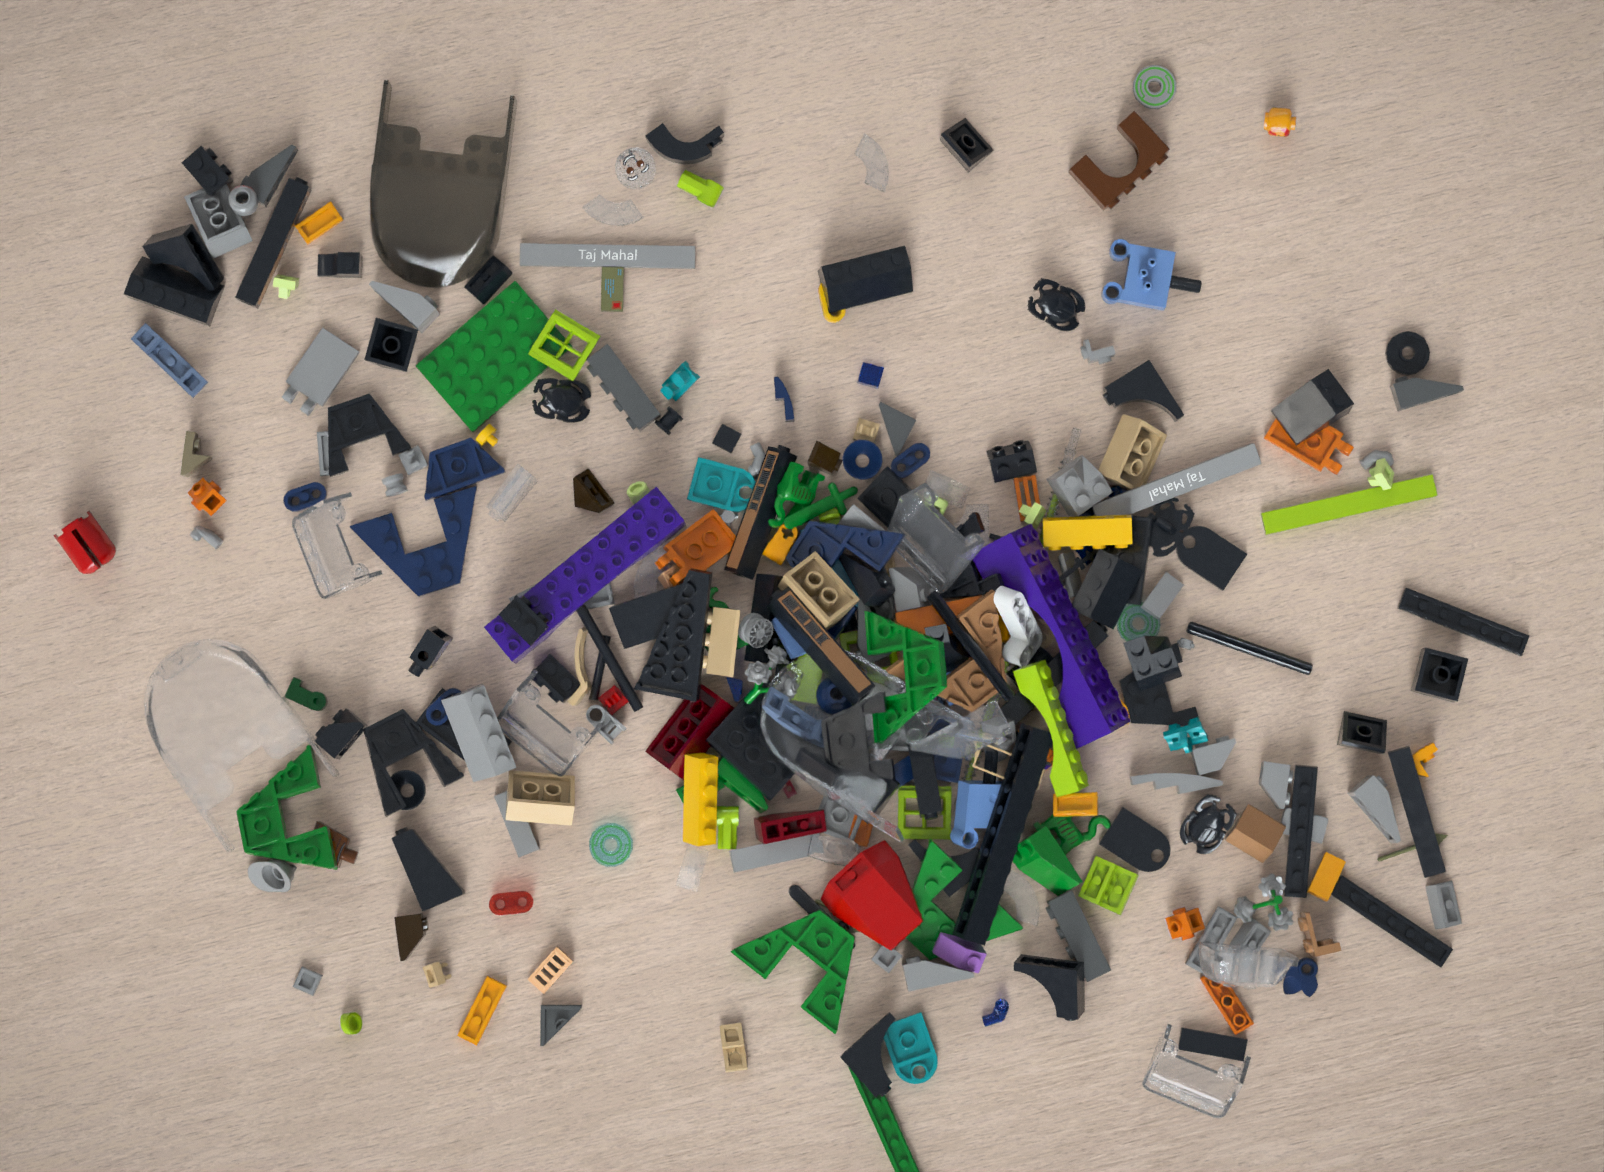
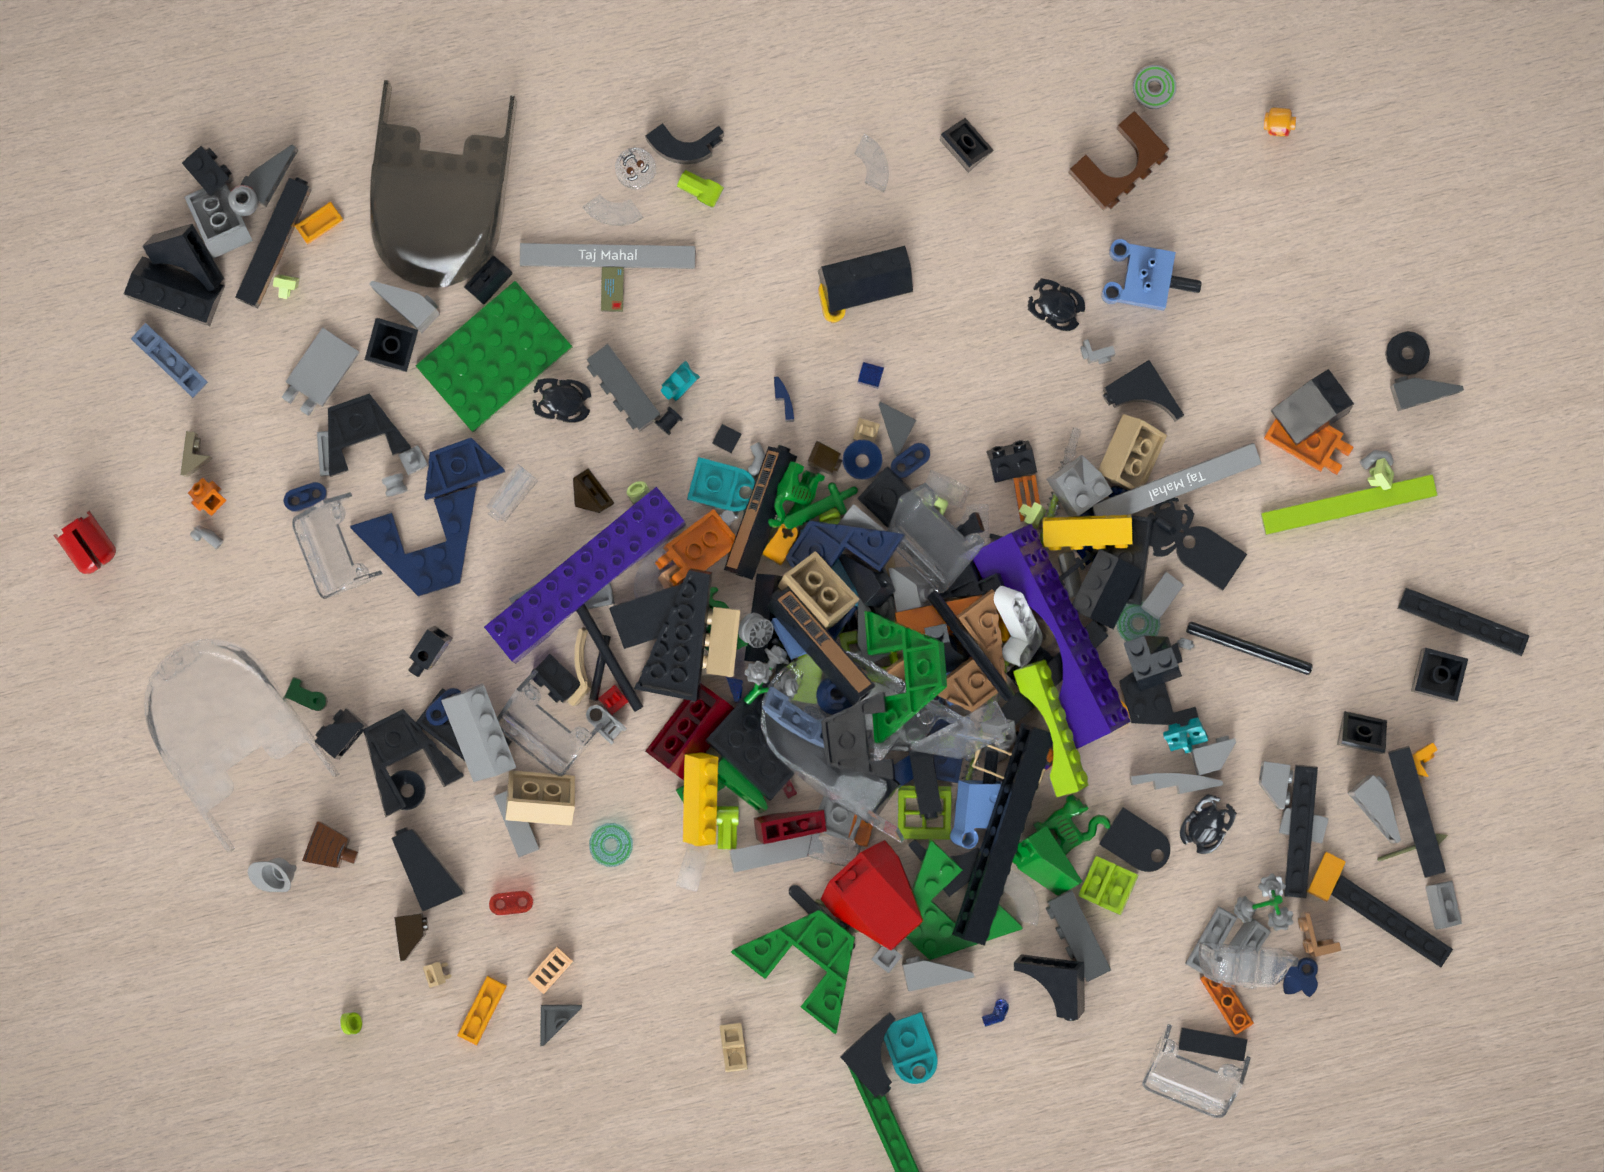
(263, 821): green wing -> none
(307, 981): light grey tile -> none
(340, 265): black arch -> none
(487, 435): yellow tile -> none
(524, 619): black bracket -> none
(574, 329): lime piece -> none
(816, 766): black slope -> none
(960, 952): medium lavender slope -> none
(1076, 804): light orange tile -> none
(1185, 923): orange brick -> none
(1256, 833): medium nougat slope -> none

